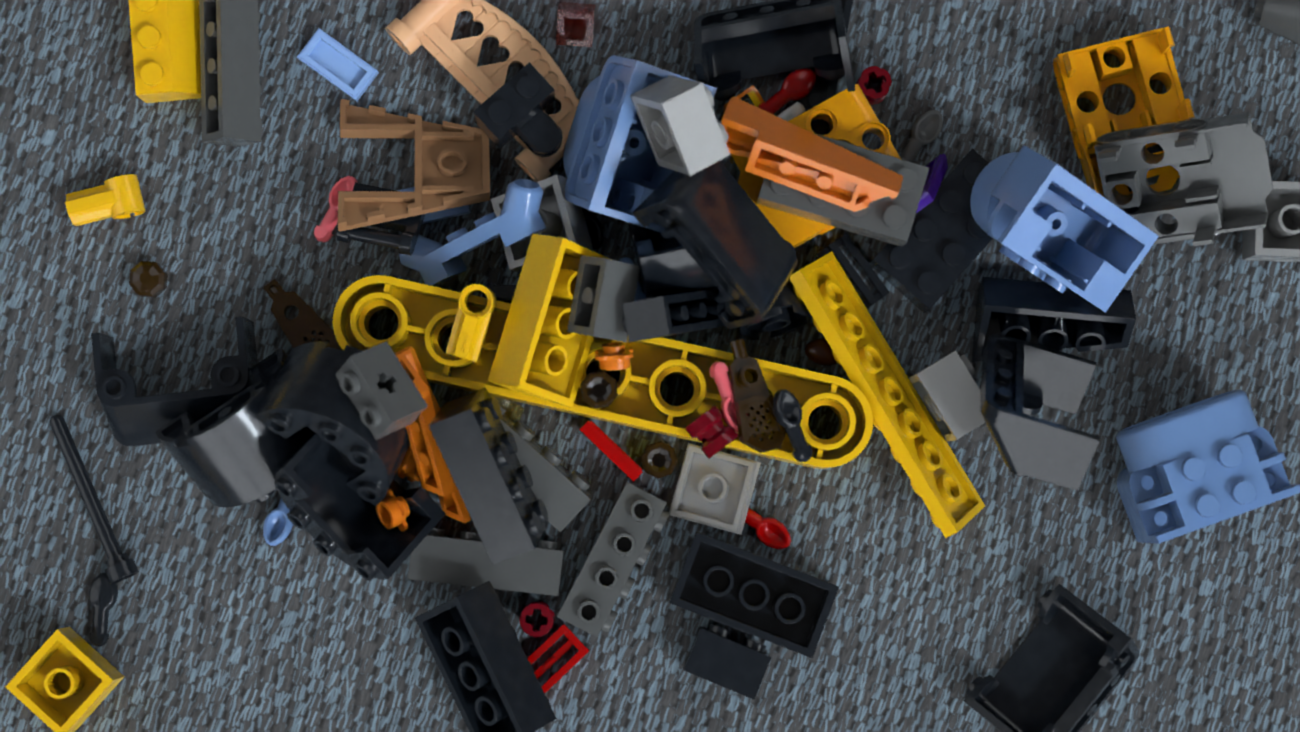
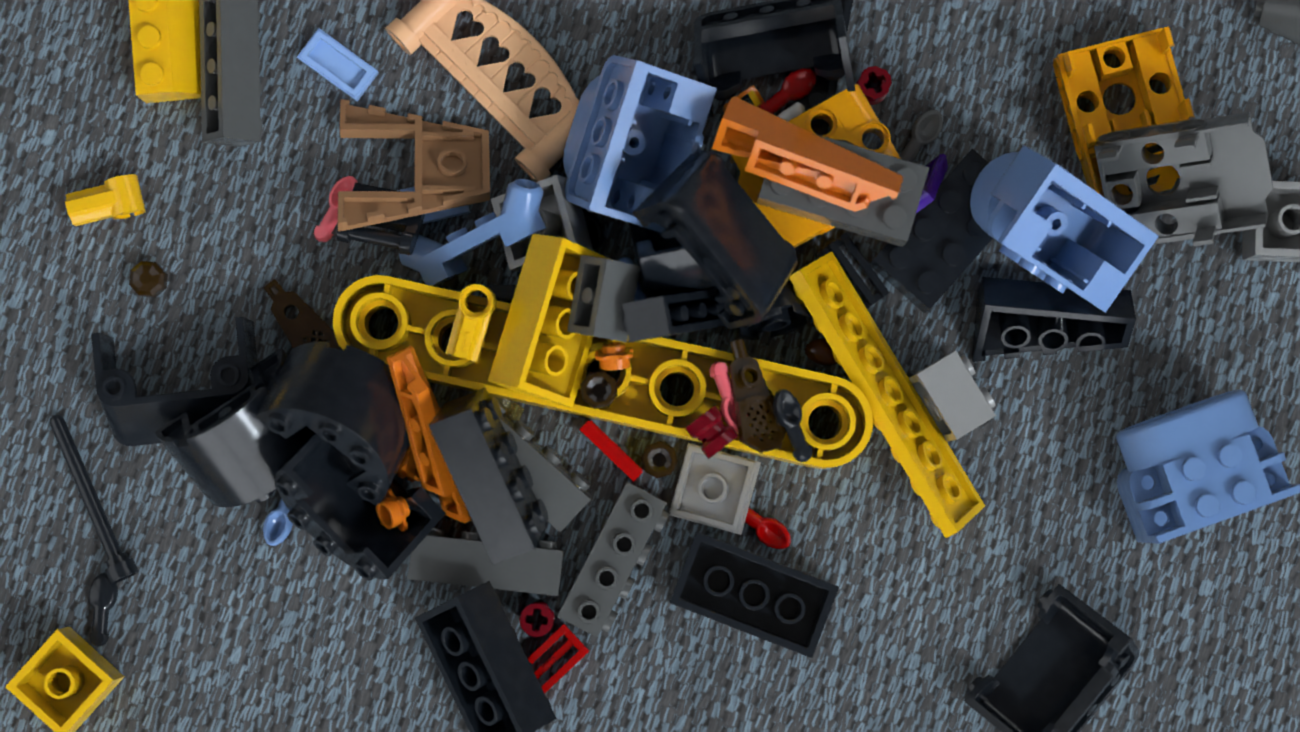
(381, 390): dark grey brick -> none
(520, 111): black brick -> none
(575, 24): slope -> none
(681, 124): light grey brick -> none
(727, 661): black brick -> none
(1016, 384): black windscreen -> none

